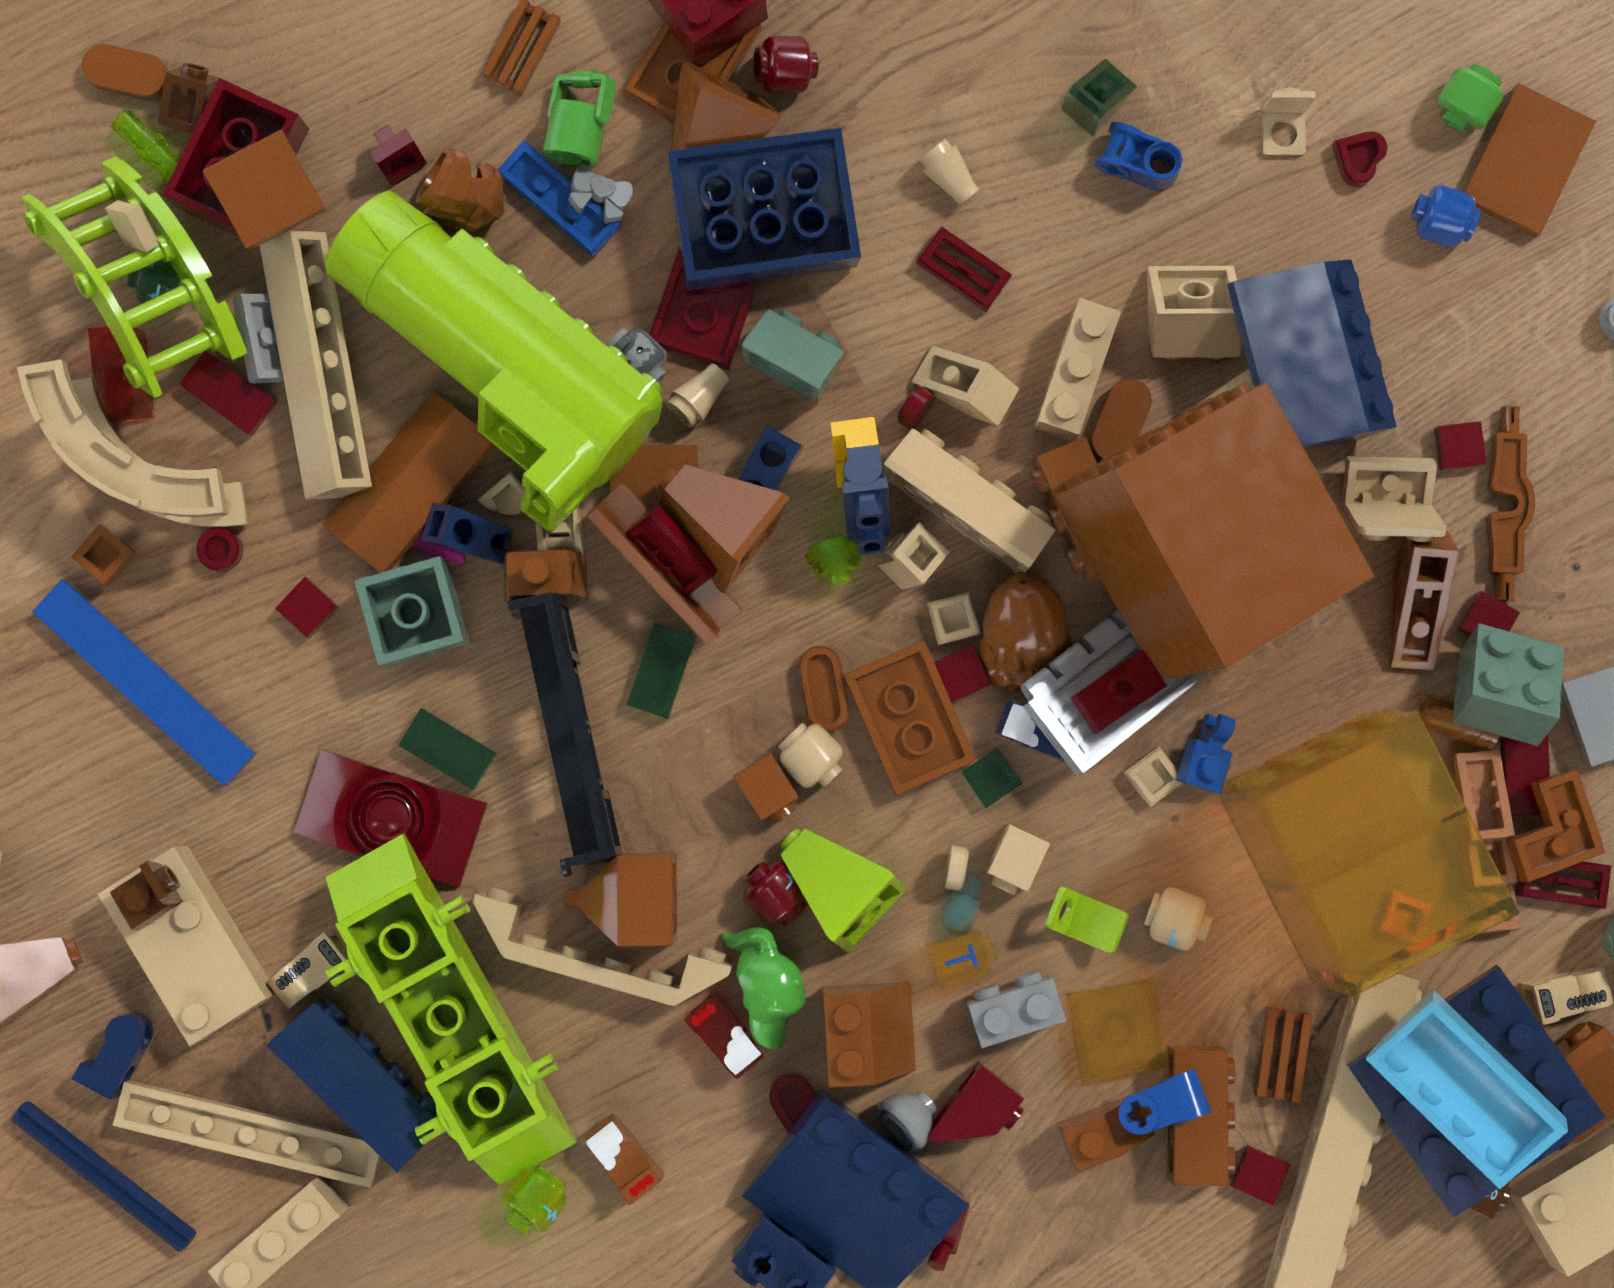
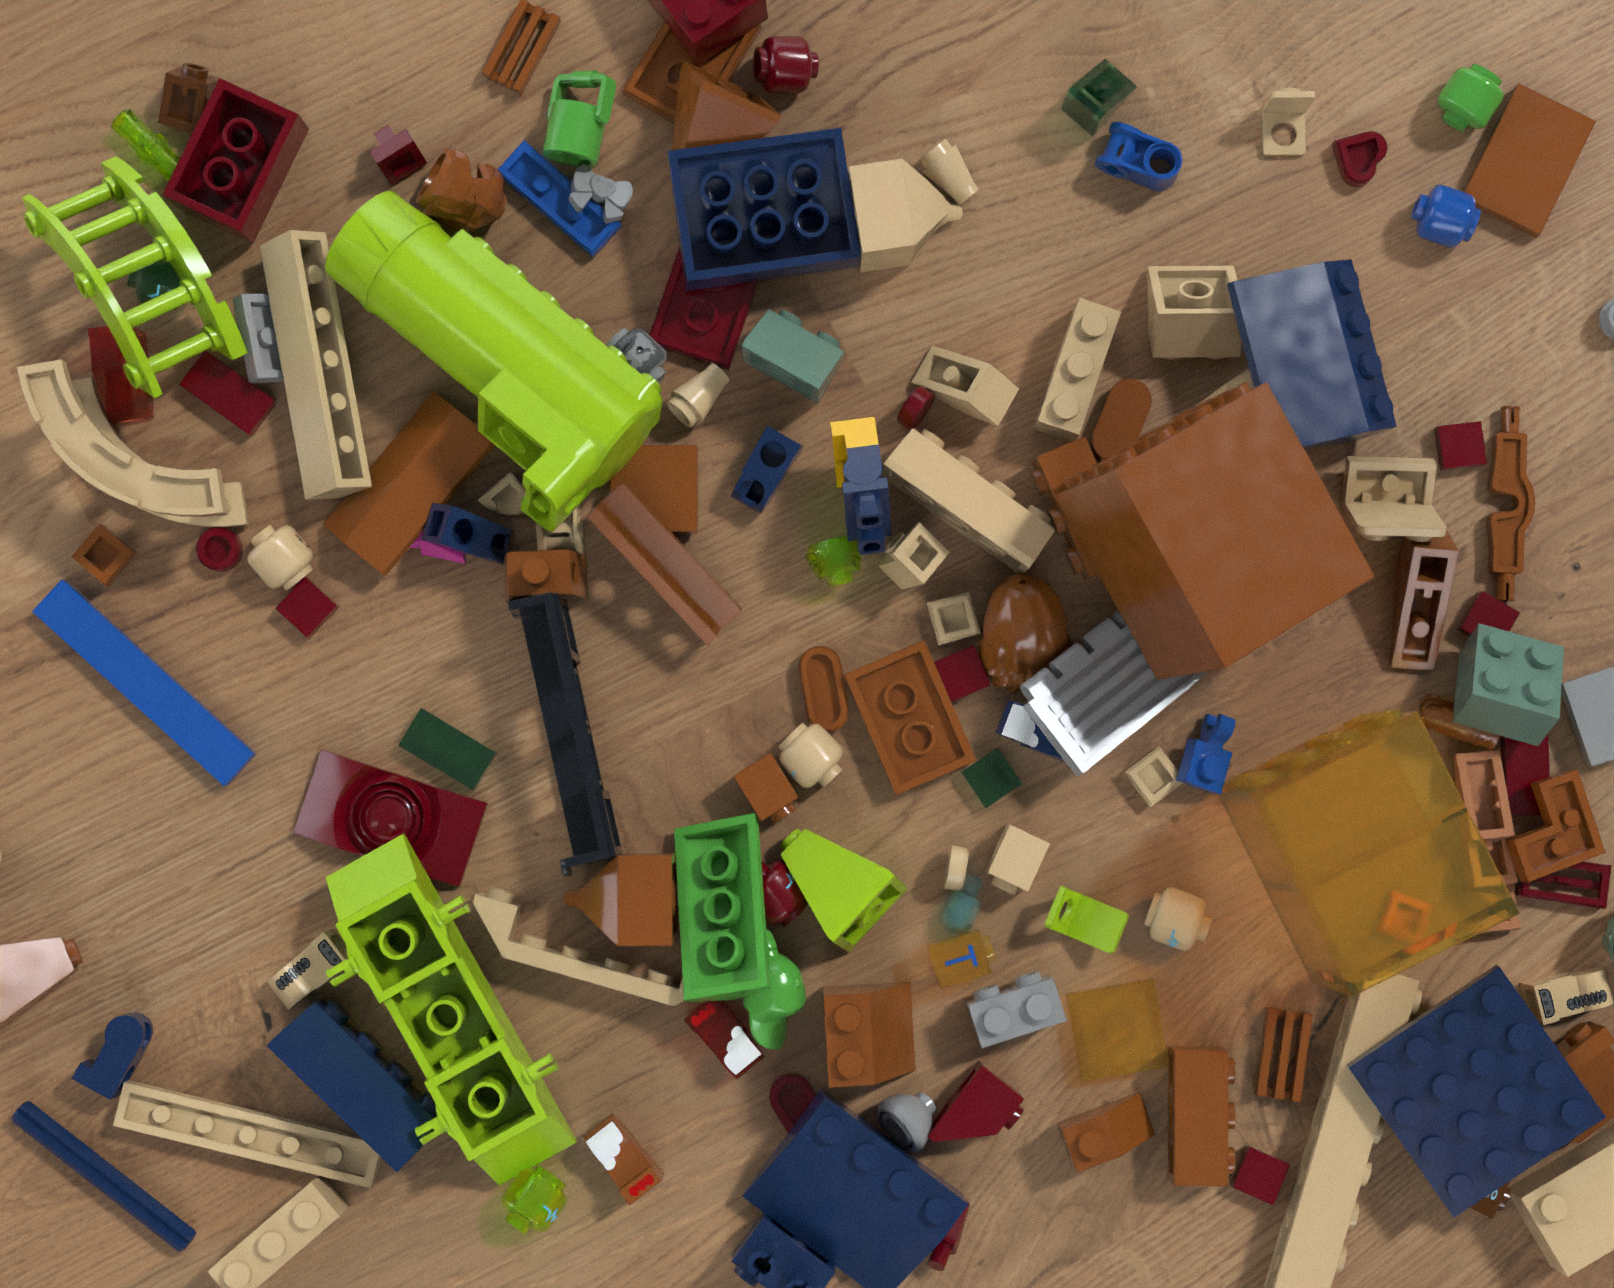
(124, 71): dark orange tile -> none
(132, 226): tan tile -> none
(147, 894): reddish brown bracket -> none
(195, 954): tan brick -> none
(264, 190): dark orange tile -> none
(280, 557): none -> tan head
(412, 612): sand green brick -> none
(661, 670): clear green tile -> none
(671, 551): dark red plate -> none
(721, 909): none -> bright green slope
(722, 517): dark orange slope -> none
(895, 213): none -> tan piece
(952, 281): dark red tile -> none
(1118, 691): dark red plate -> none
(1170, 1103): blue piece -> none
(1467, 1090): medium azure slope -> none

